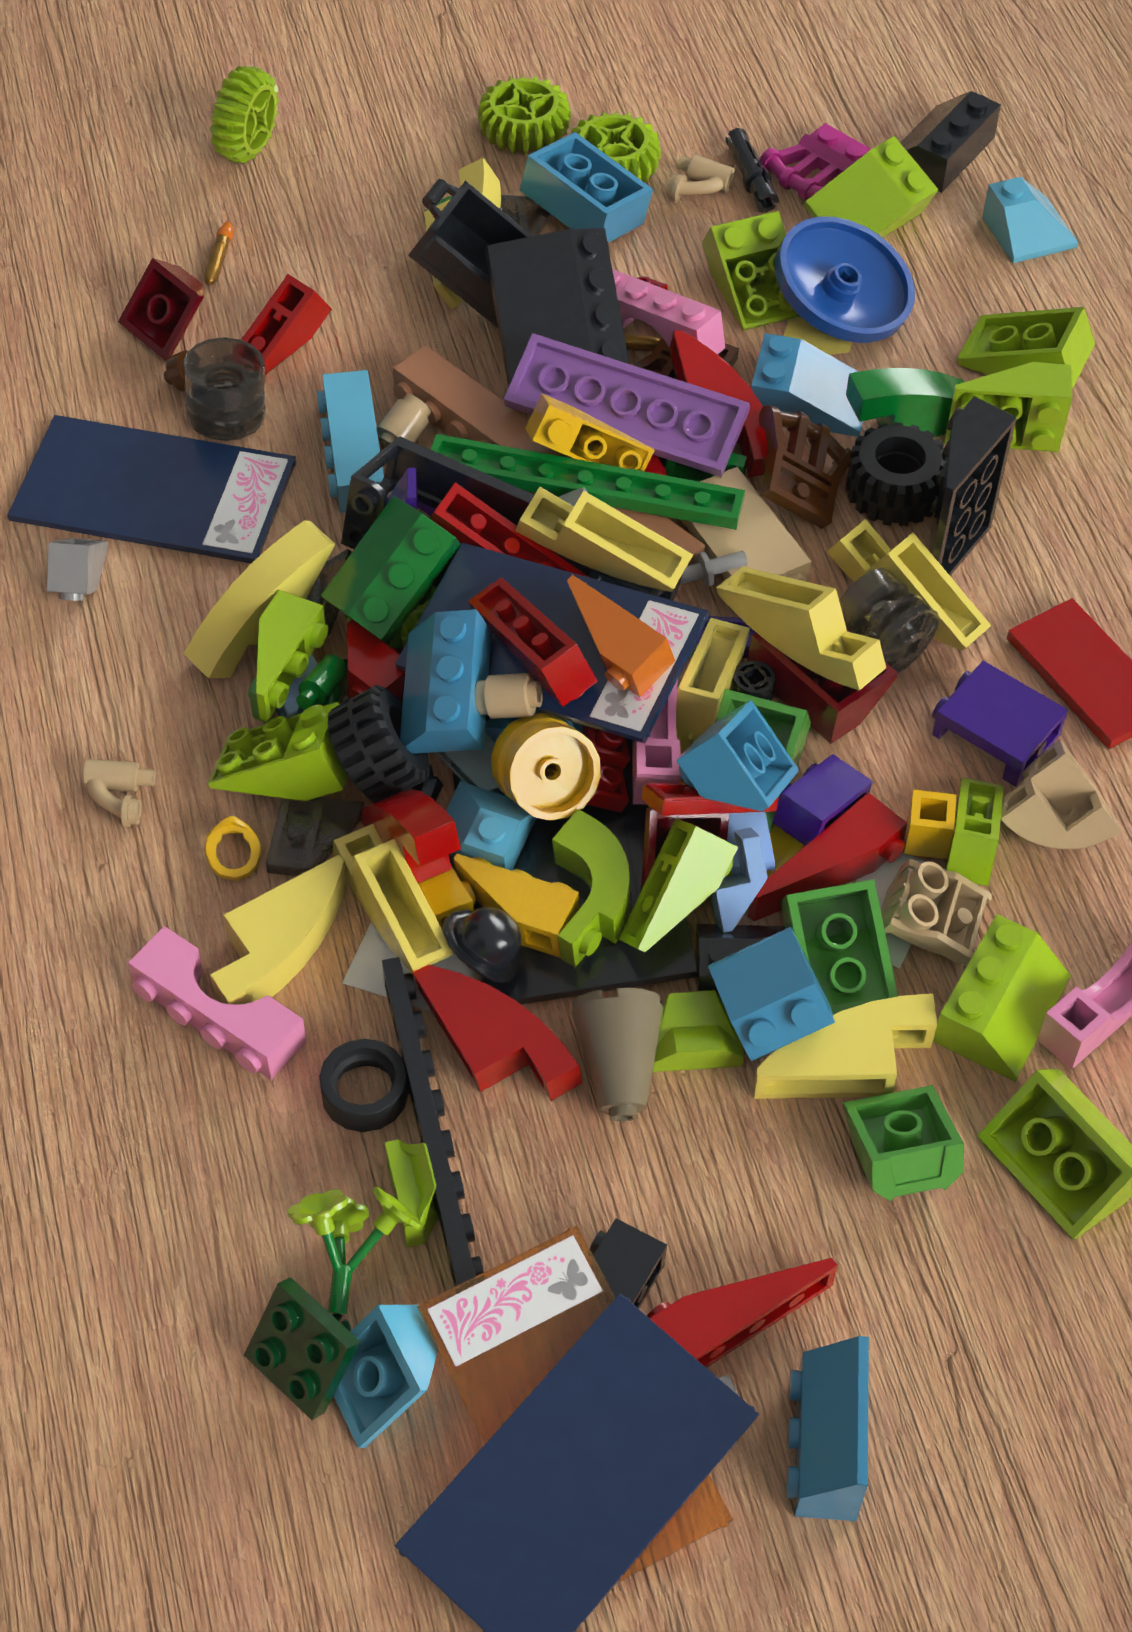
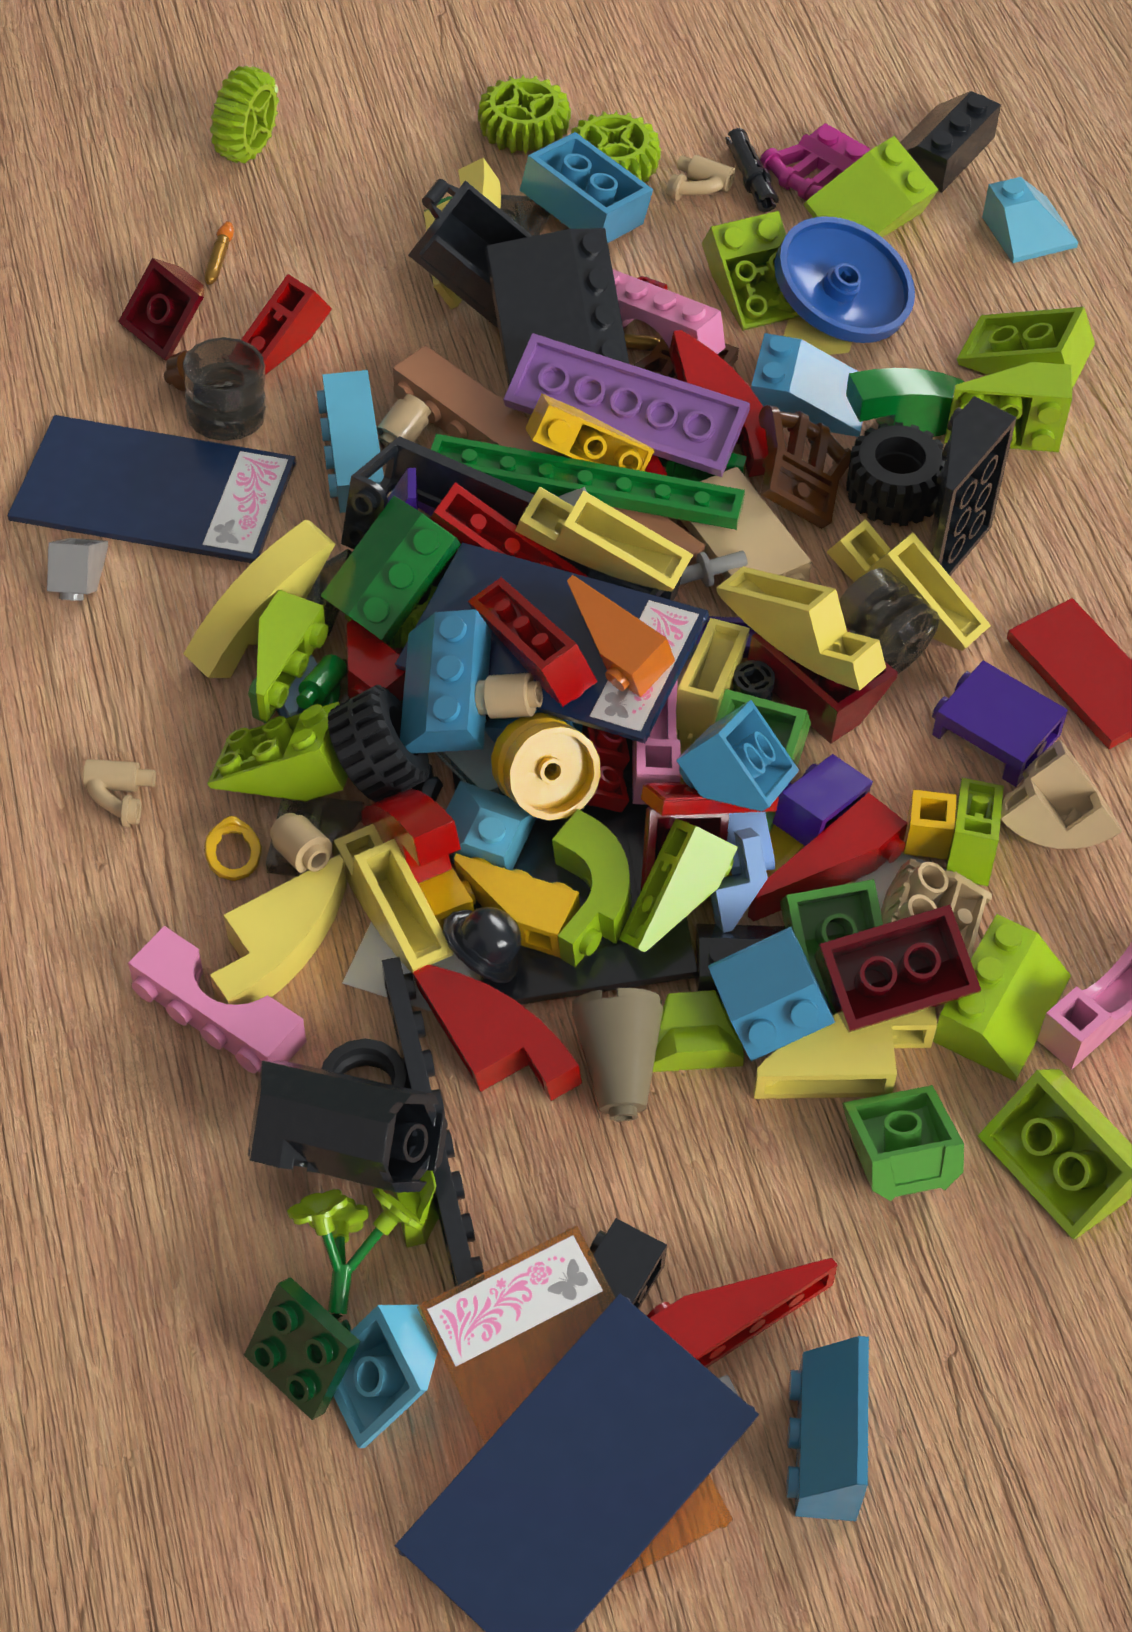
(300, 842): none -> tan brick
(345, 1127): none -> black brick
(896, 968): none -> dark red slope

